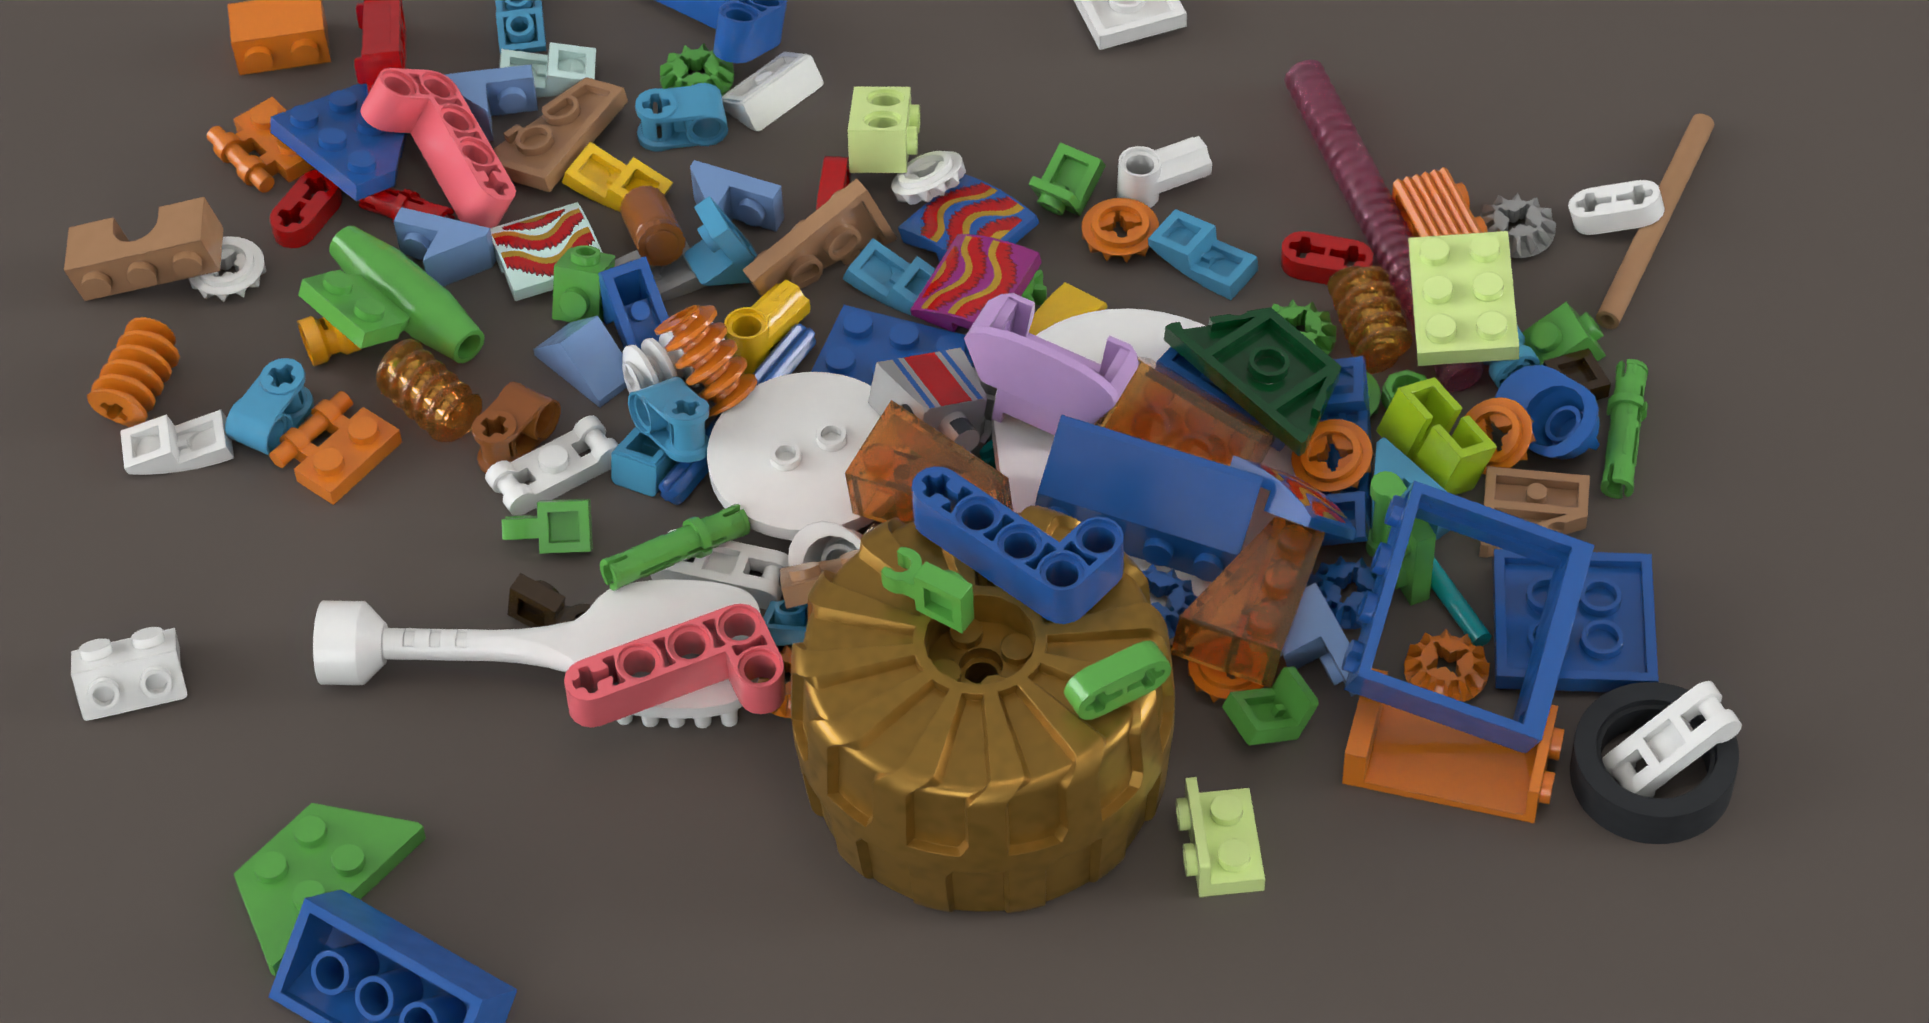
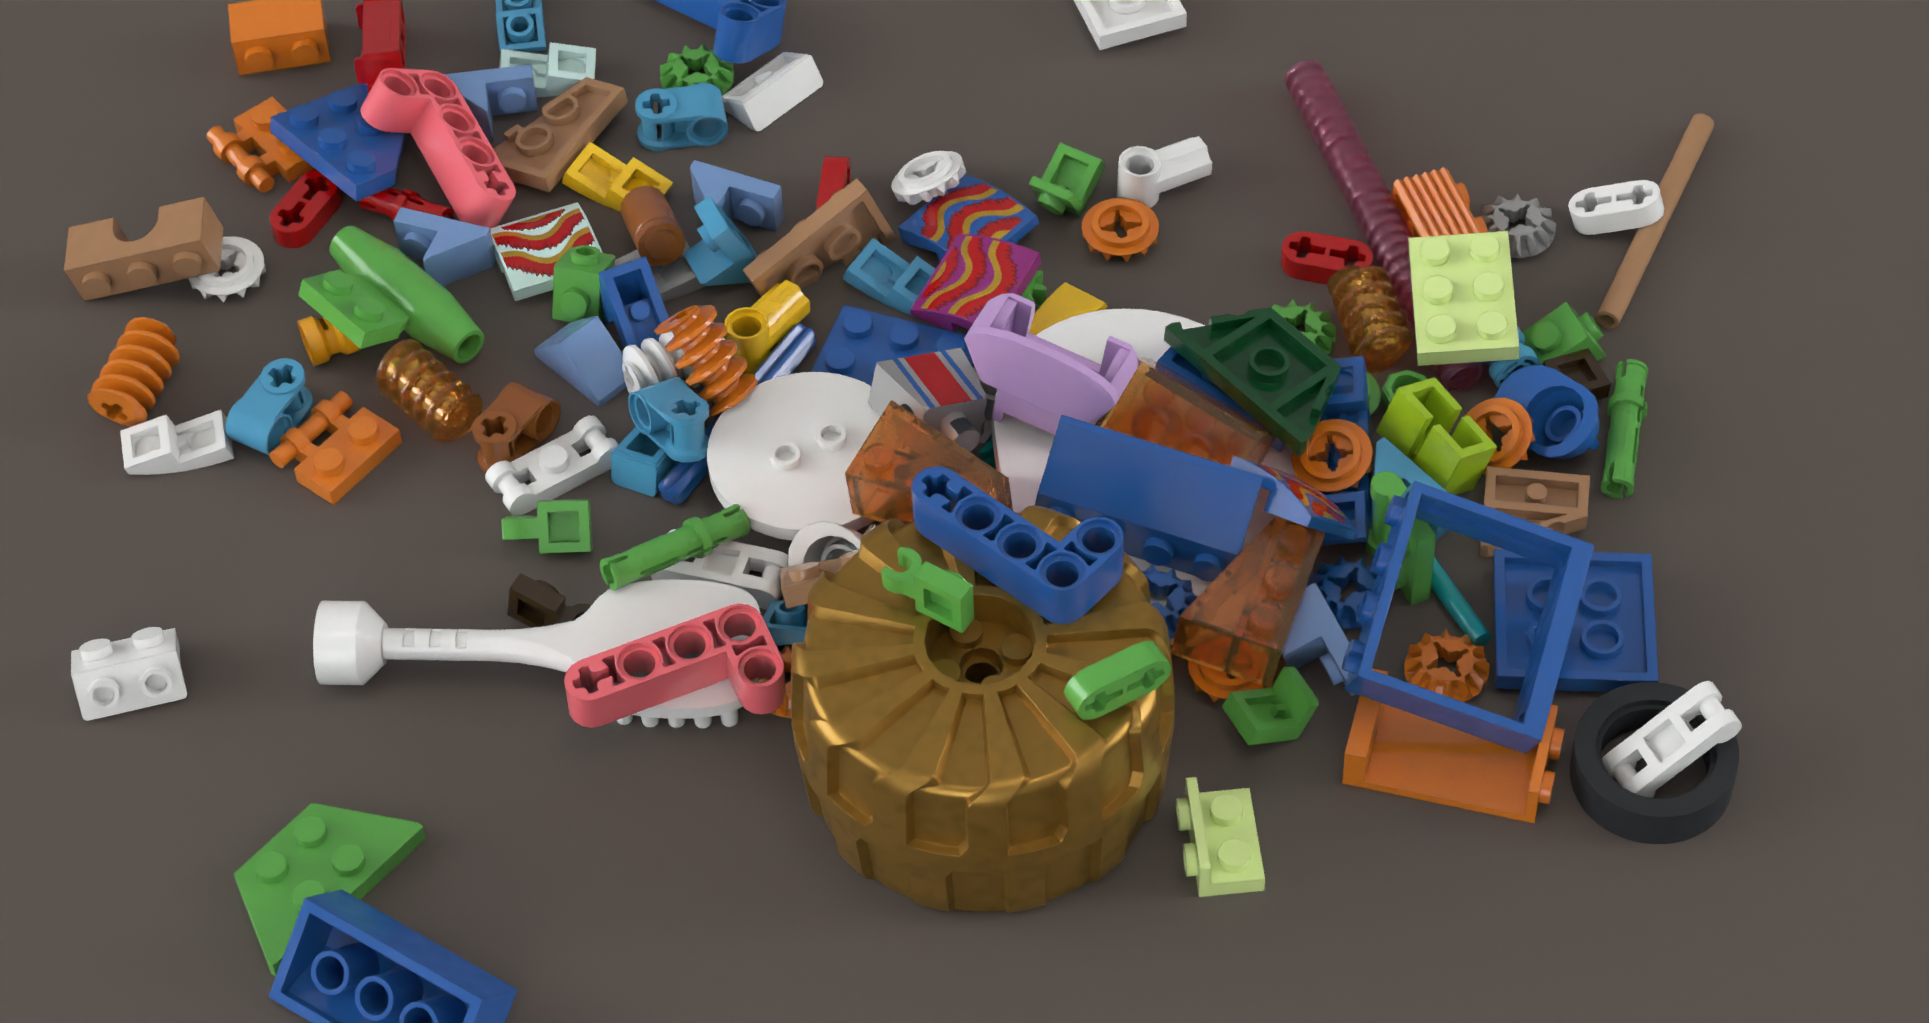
(882, 129): yellowish green brick -> none
(1195, 251): dark azure slope -> none

